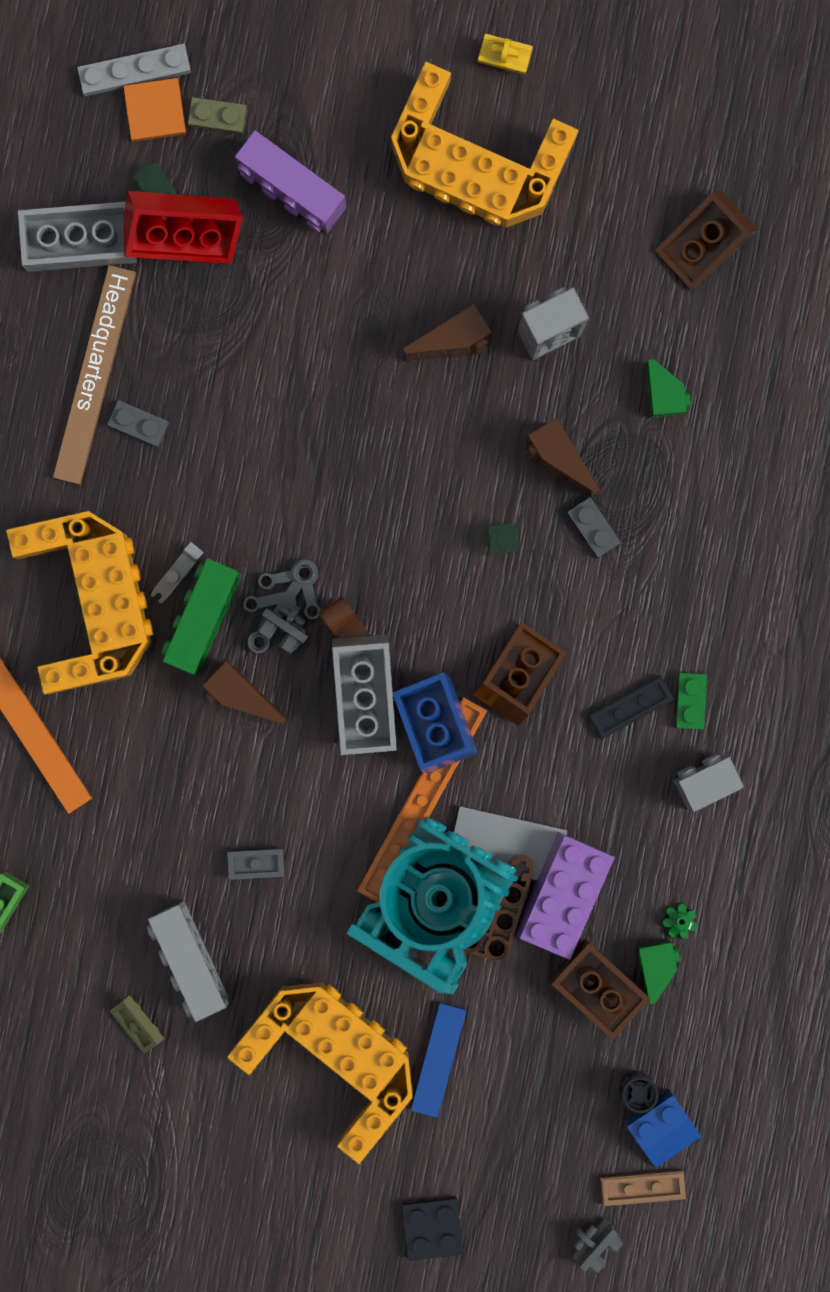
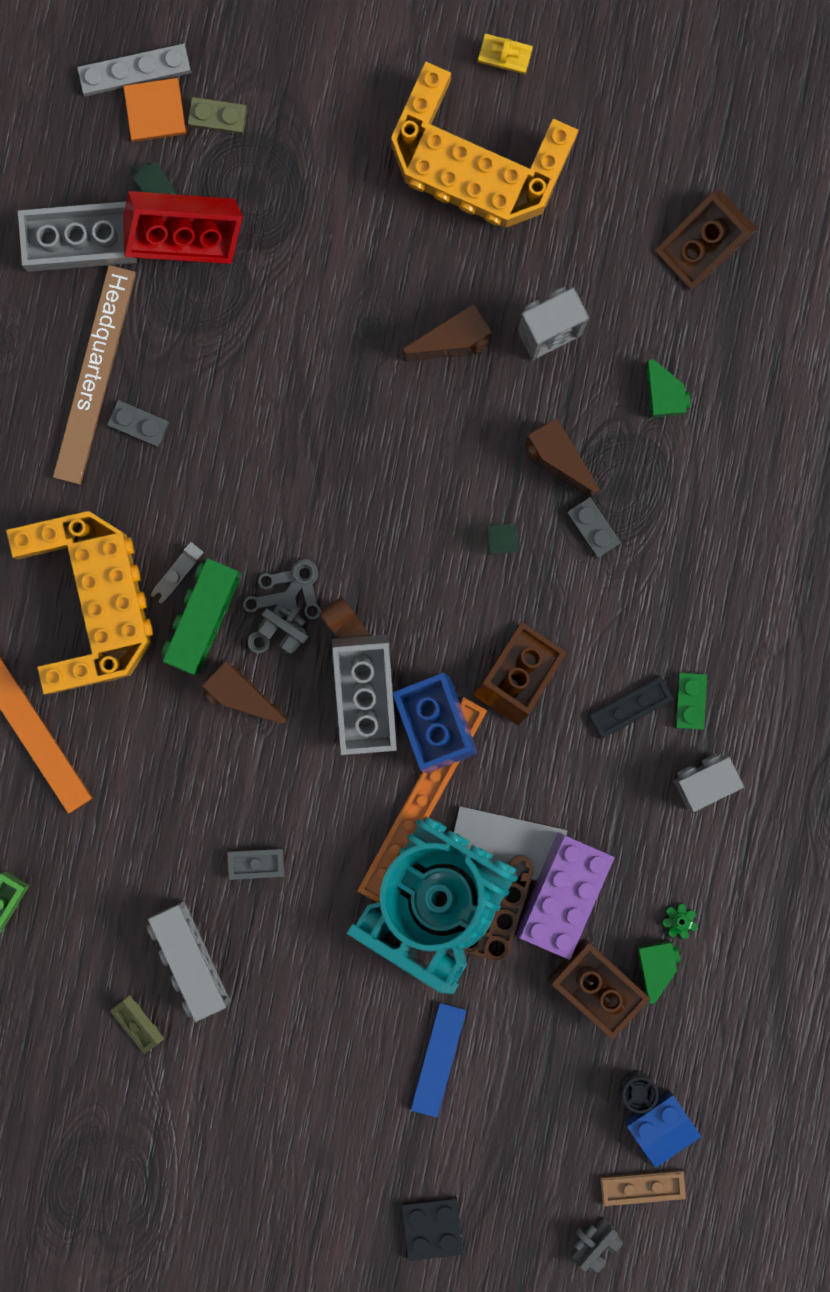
(290, 182): medium lavender brick -> none
(346, 1044): light orange wedge -> none

